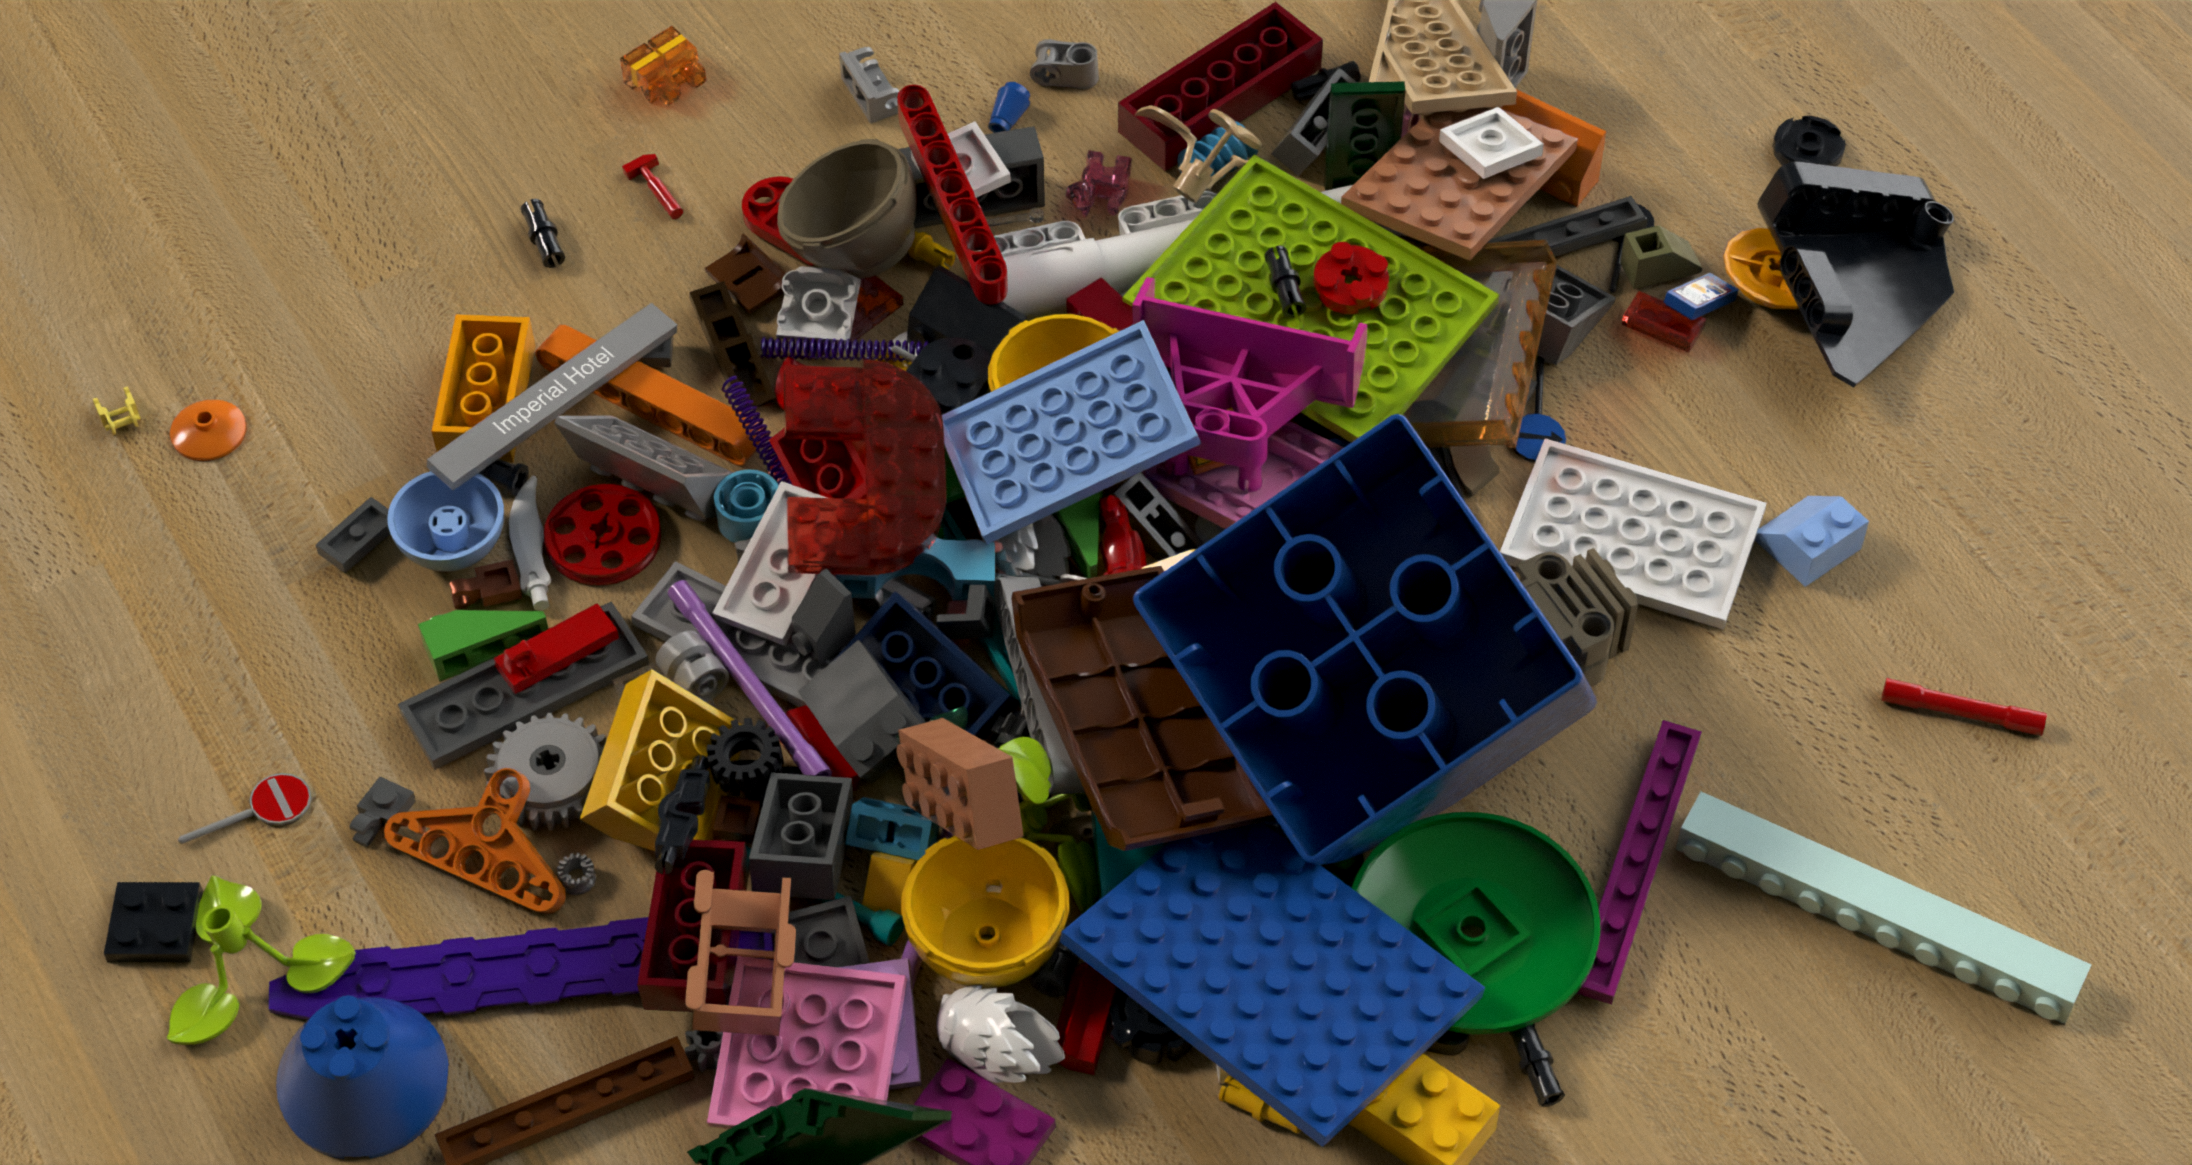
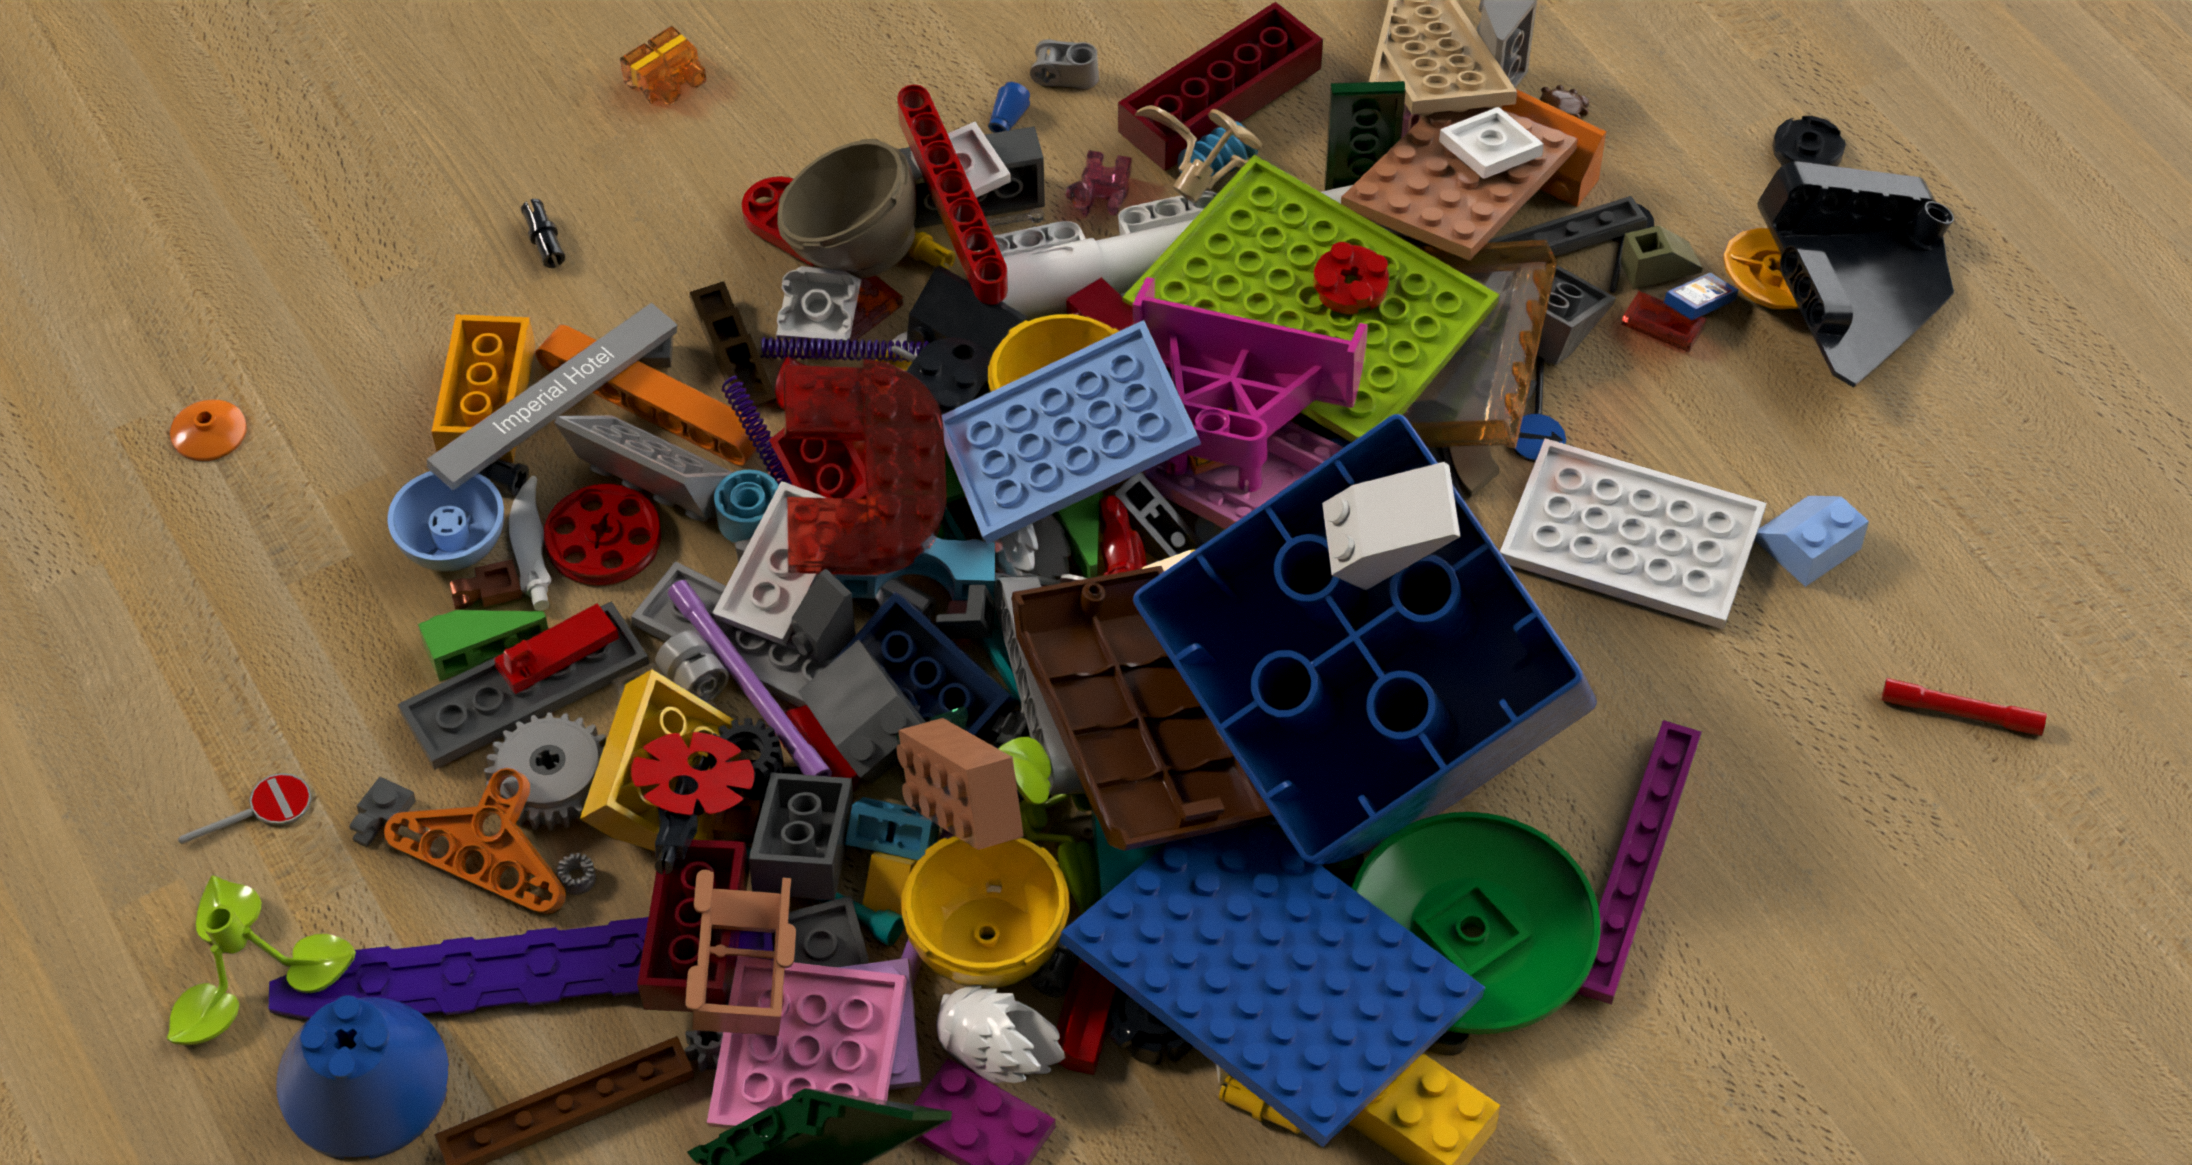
(105, 416): light yellow piece -> none
(153, 922): black plate -> none
(355, 535): dark grey plate -> none
(642, 166): red piece -> none
(711, 783): none -> red piece
(742, 263): reddish brown piece -> none
(868, 85): light grey hinge -> none
(1285, 282): black pin -> none
(1308, 86): black axle -> none
(1310, 130): dark grey brick -> none
(1389, 523): none -> white slope
(1537, 1064): black pin -> none
(1566, 100): none -> reddish brown piece
(1583, 606): dark tan piece -> none
(1883, 907): light aqua brick -> none

